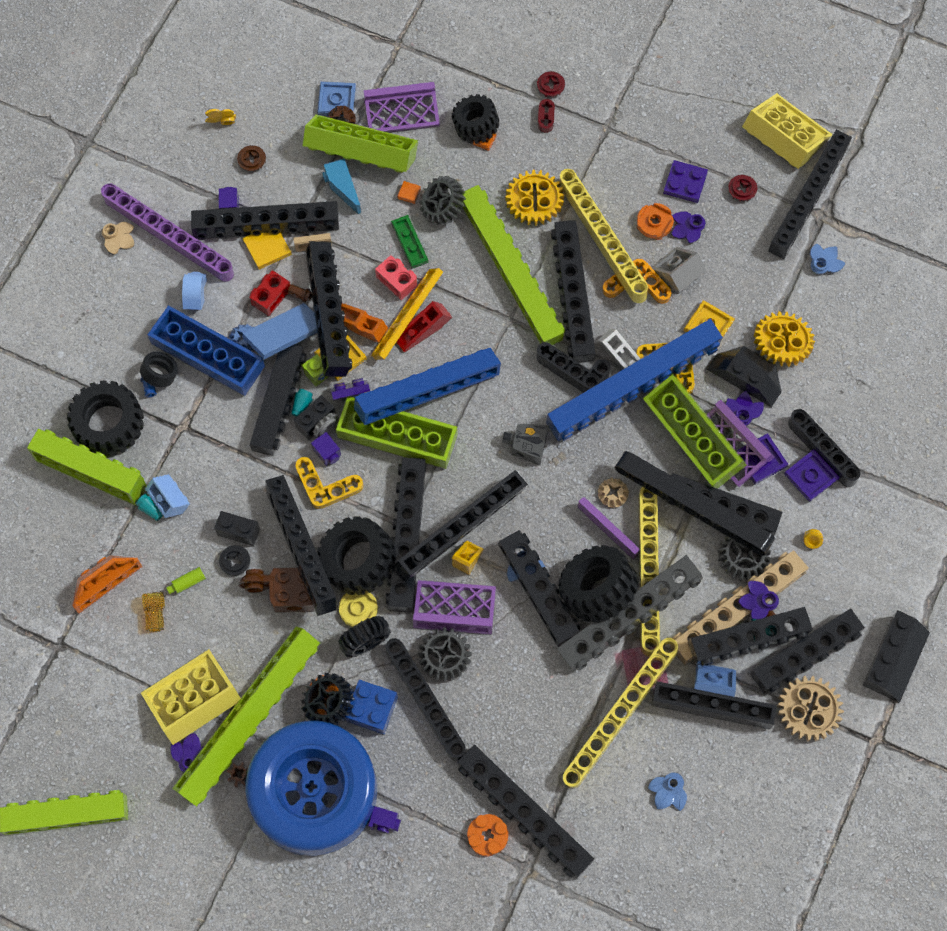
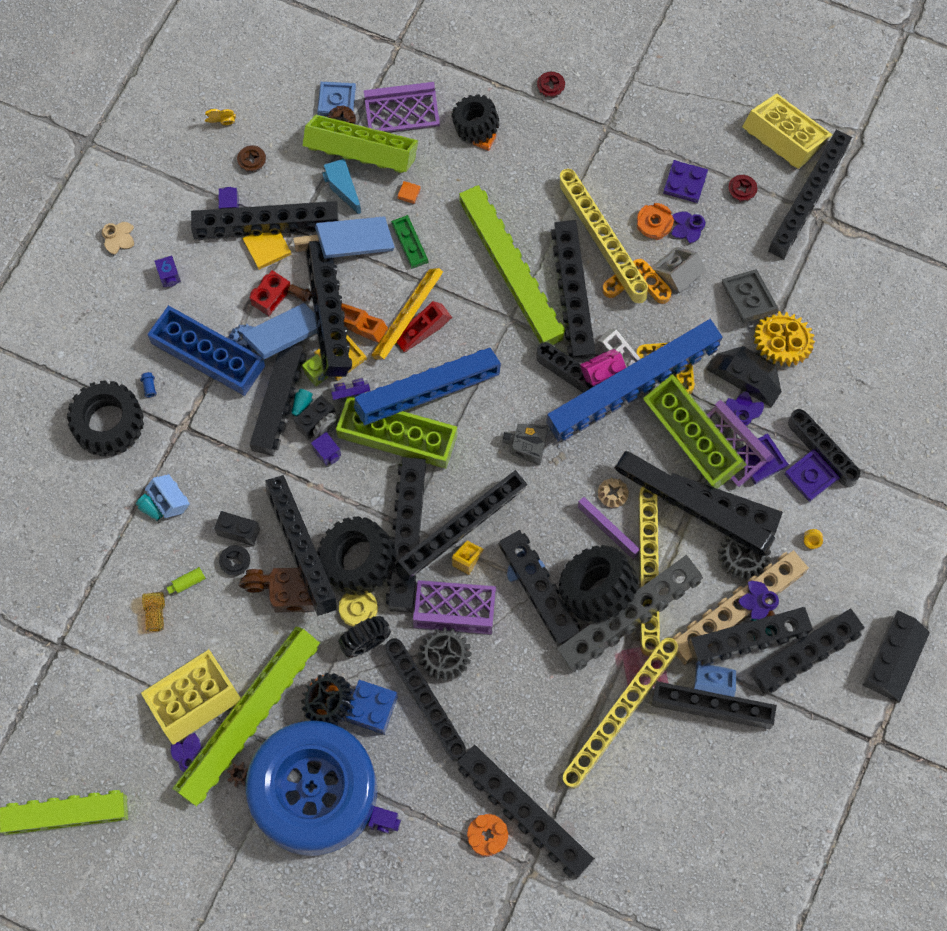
(87, 466): lime brick -> none
(102, 578): orange wedge -> none
(156, 379): black tyre -> none
(167, 271): none -> dark purple brick
(173, 237): medium lavender beam -> none
(193, 290): light blue brick -> none
(319, 490): yellow beam -> none
(354, 237): none -> medium blue tile
(393, 279): coral brick -> none
(447, 205): dark grey gear -> none
(517, 197): yellow gear -> none
(542, 115): dark red beam -> none
(603, 367): none -> dark pink brick
(668, 794): medium blue plate -> none
(705, 312): yellow tile -> none
(750, 296): none -> dark grey plate
(793, 701): tan gear -> none
(826, 258): medium blue plate -> none

